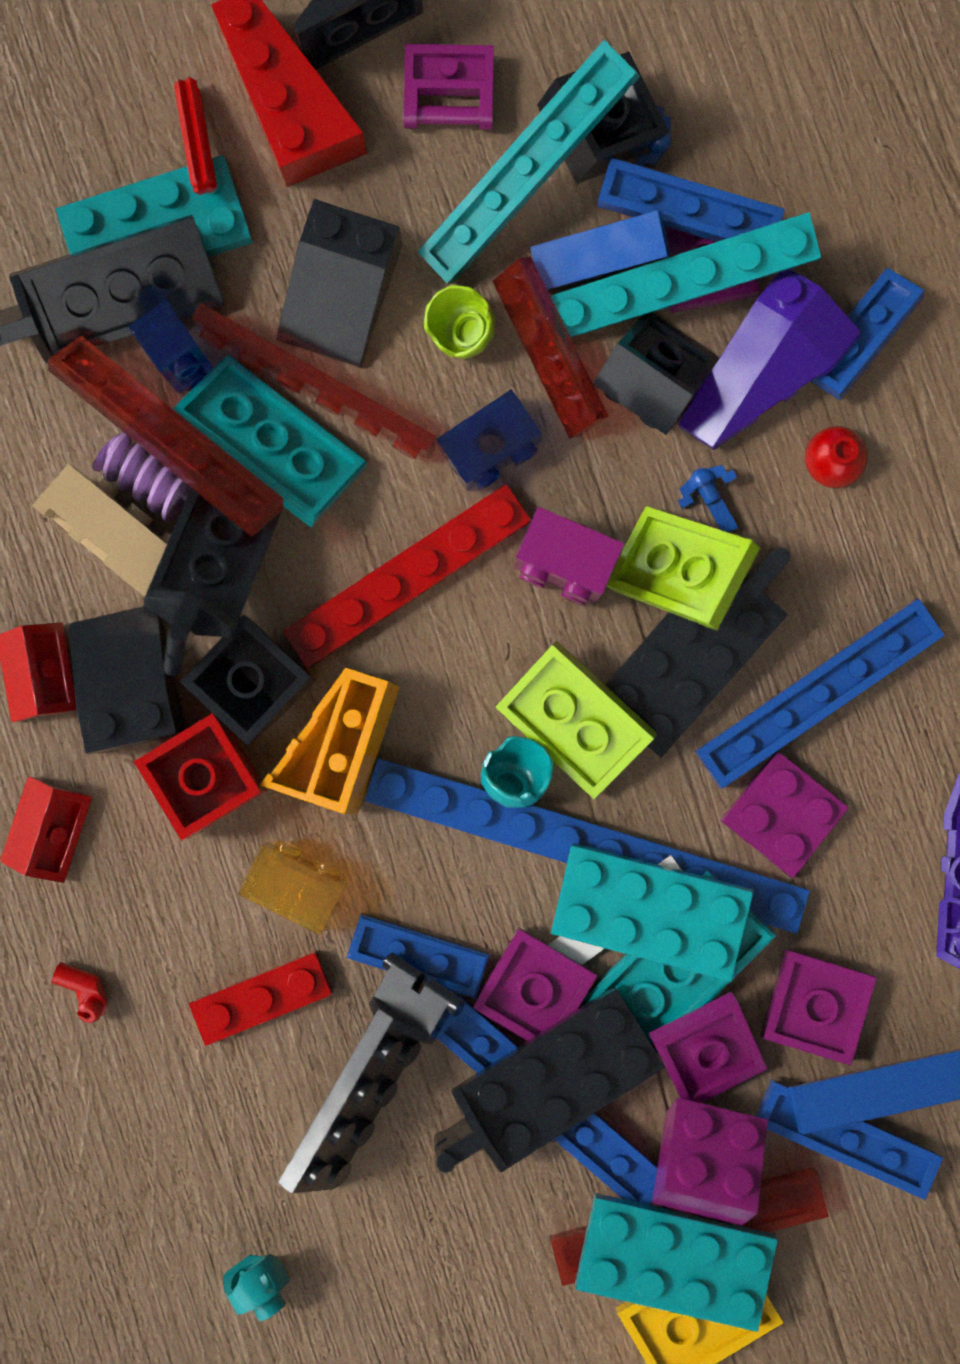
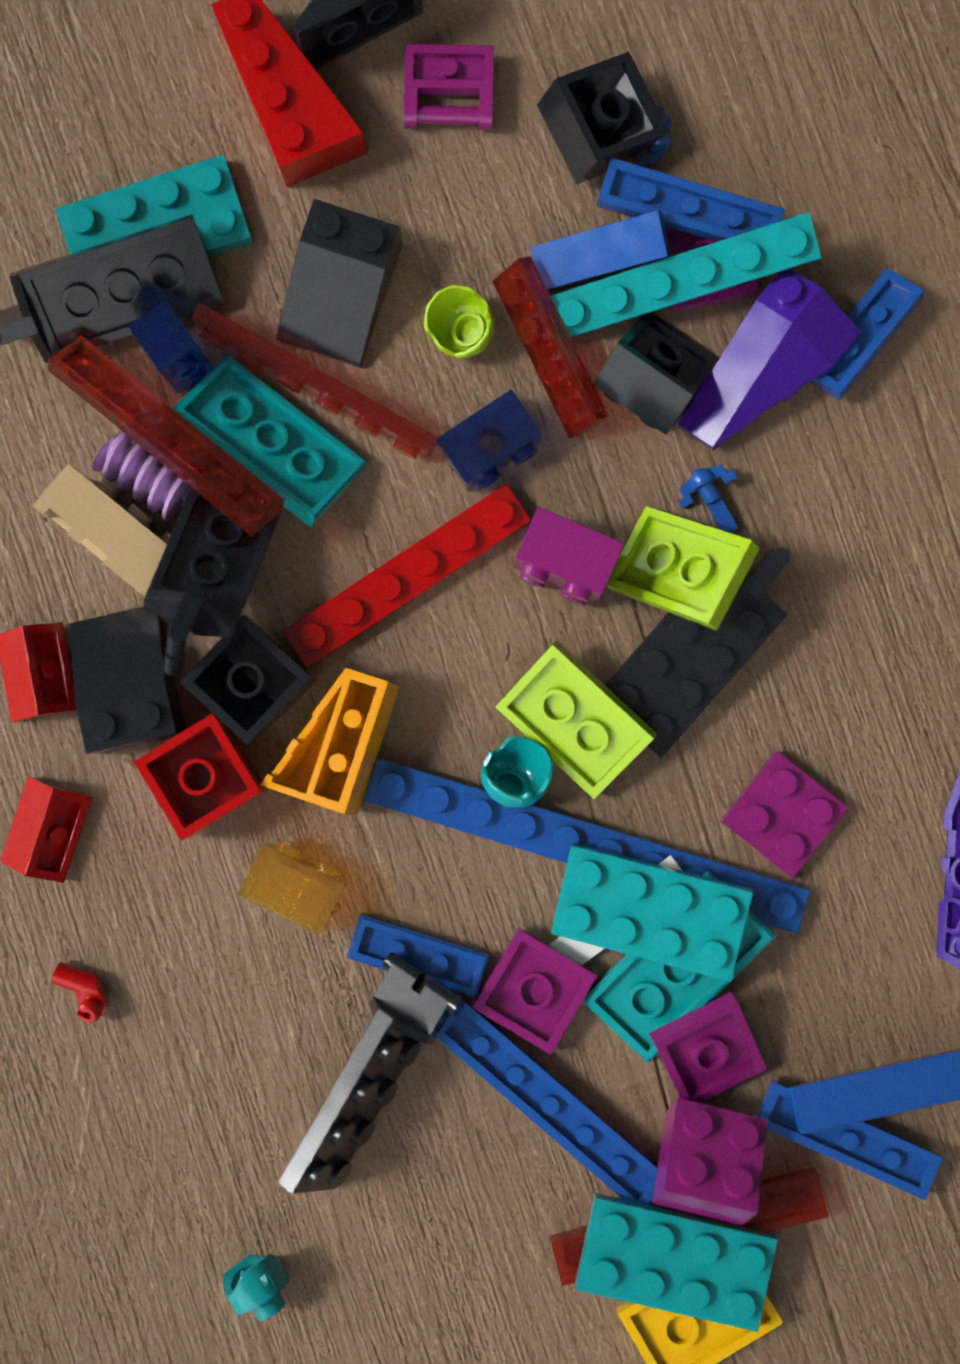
(195, 136): red axle -> none
(260, 998): red plate -> none
(529, 162): teal plate -> none
(549, 1084): black hinge -> none
(818, 1007): magenta plate -> none
(819, 693): blue plate -> none
(836, 456): red brick -> none

